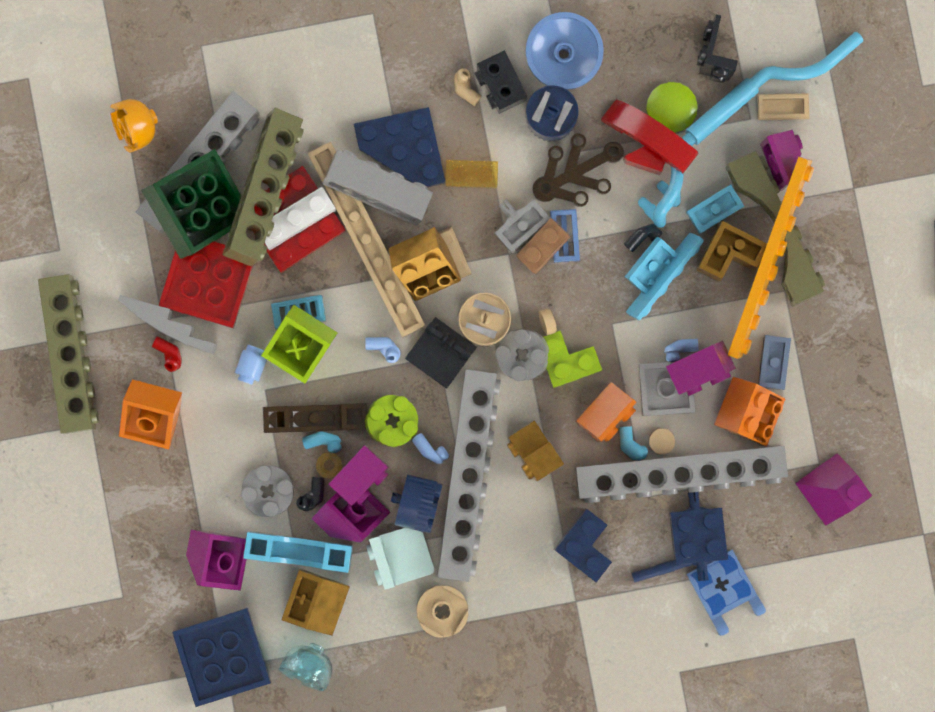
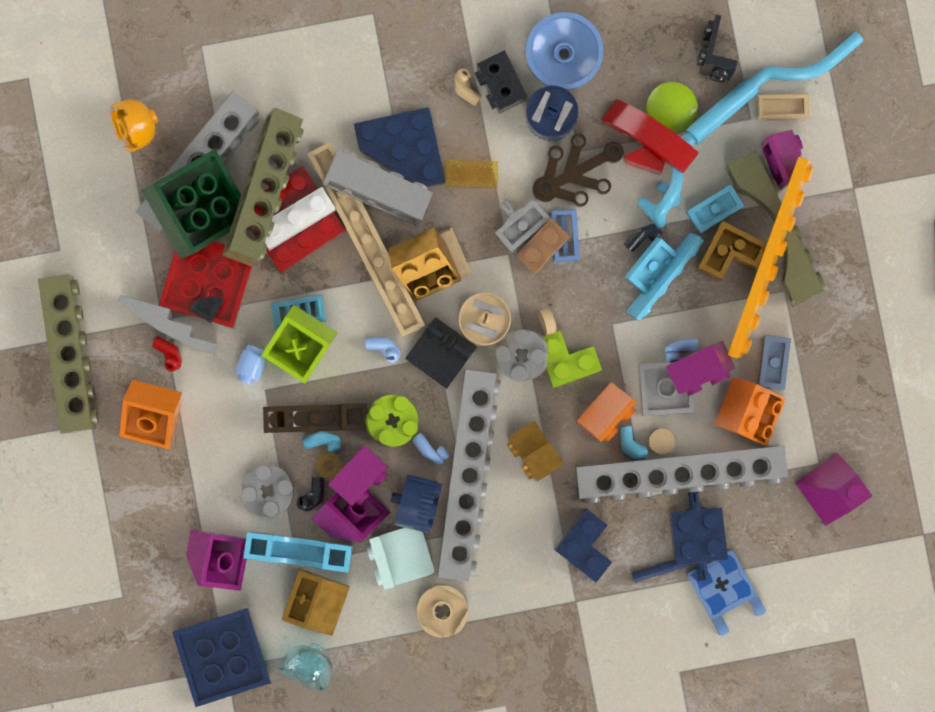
(207, 308): none -> black tile

